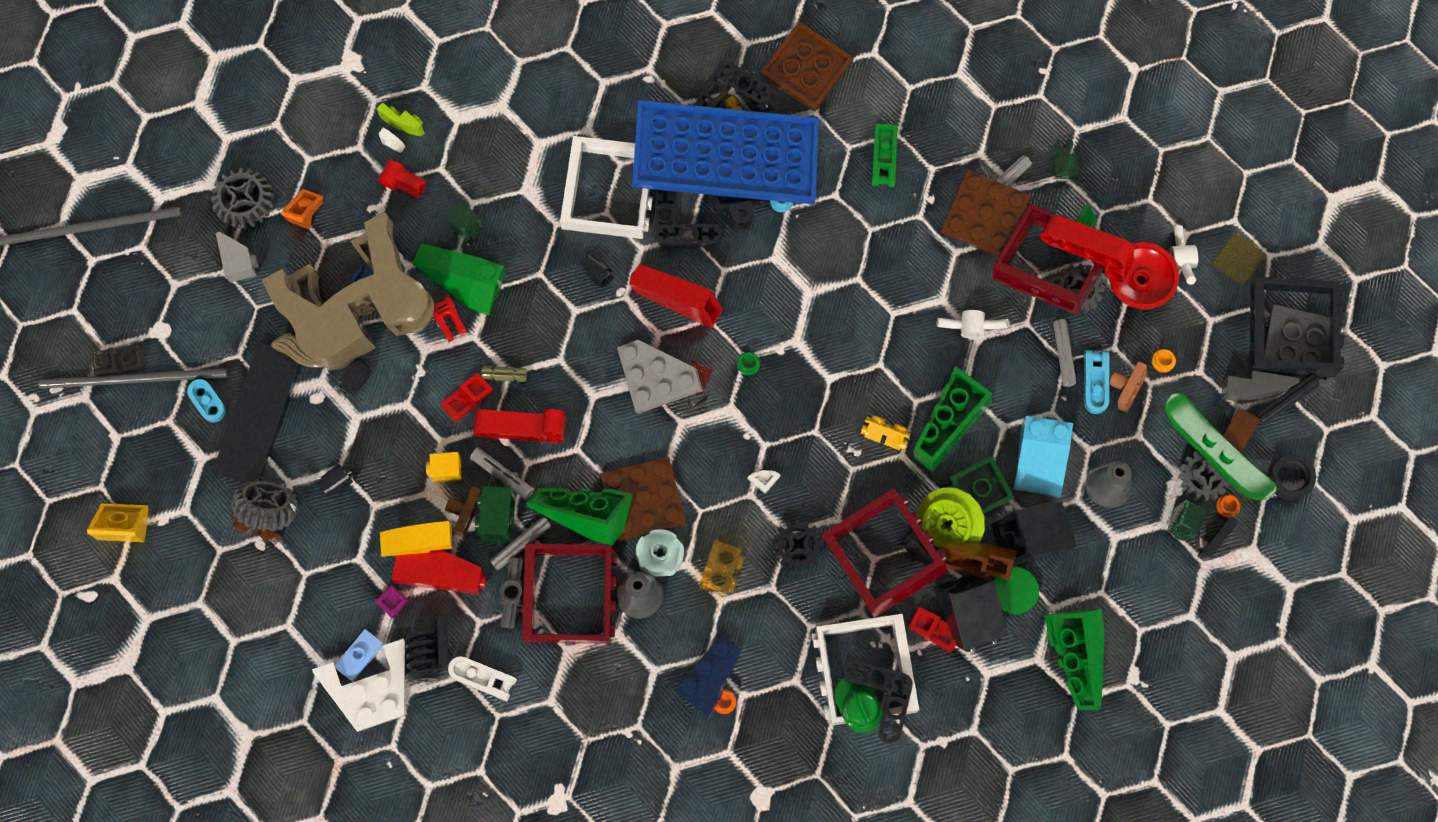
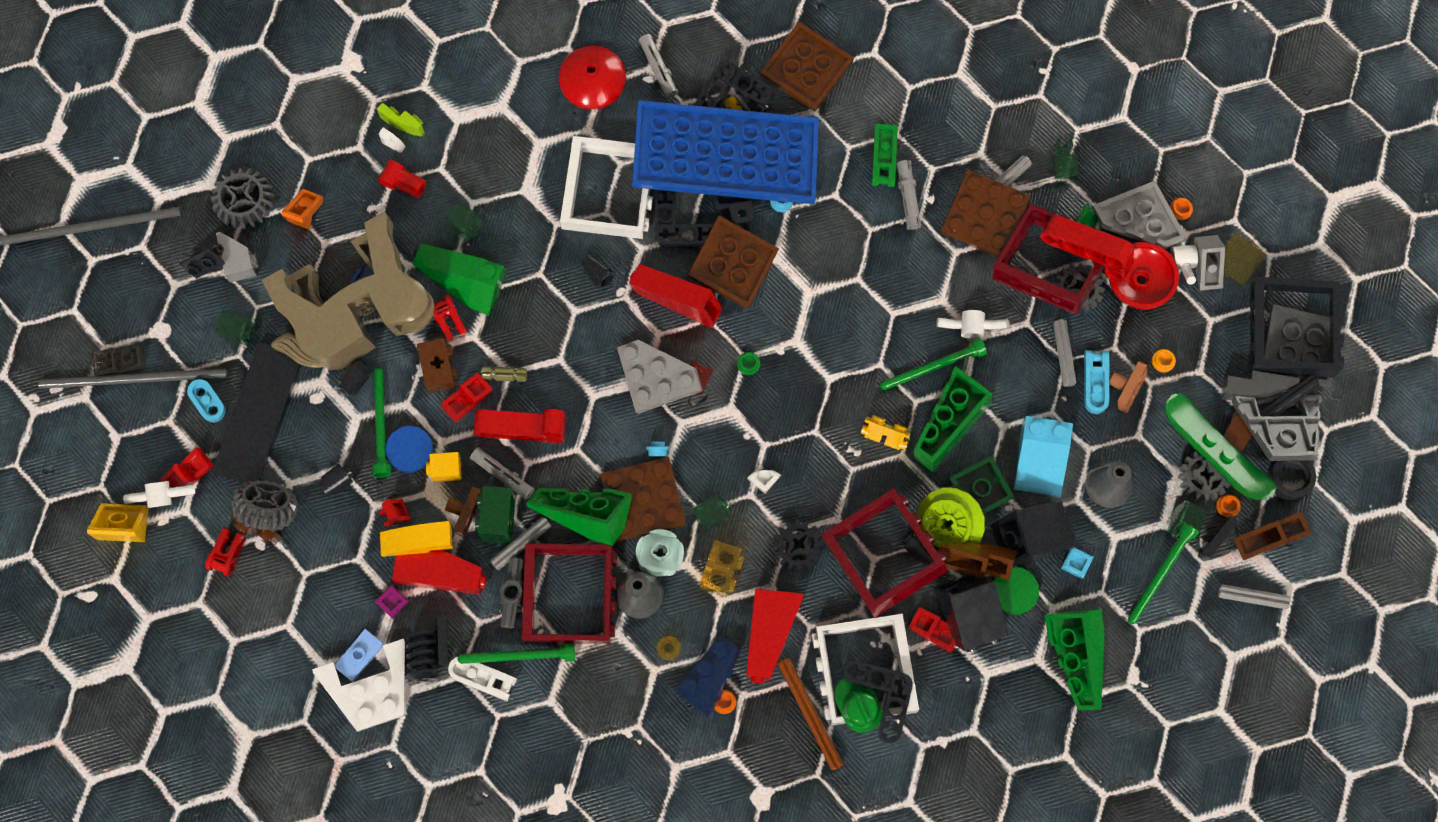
(158, 494): none -> white piece
(189, 470): none -> red slope
(204, 261): none -> black hinge
(226, 561): none -> red piece
(235, 327): none -> clear green brick
(381, 466): none -> green piece
(395, 512): none -> red tile
(409, 449): none -> blue tile
(431, 353): none -> reddish brown brick
(564, 652): none -> green piece
(592, 89): none -> red dish
(657, 449): none -> medium azure plate
(668, 87): none -> light grey pin
(668, 640): none -> clear yellow plate
(711, 513): none -> clear green brick
(733, 262): none -> reddish brown plate
(770, 627): none -> red slope
(810, 714): none -> dark orange axle
(907, 186): none -> light grey pin
(975, 349): none -> green piece
(1077, 562): none -> medium azure tile
(1141, 216): none -> light grey plate
(1181, 208): none -> orange plate
(1186, 534): none -> green piece
(1210, 273): none -> light grey slope
(1254, 596): none -> light grey axle
(1272, 536): none -> reddish brown slope
(1283, 436): none -> dark grey wing

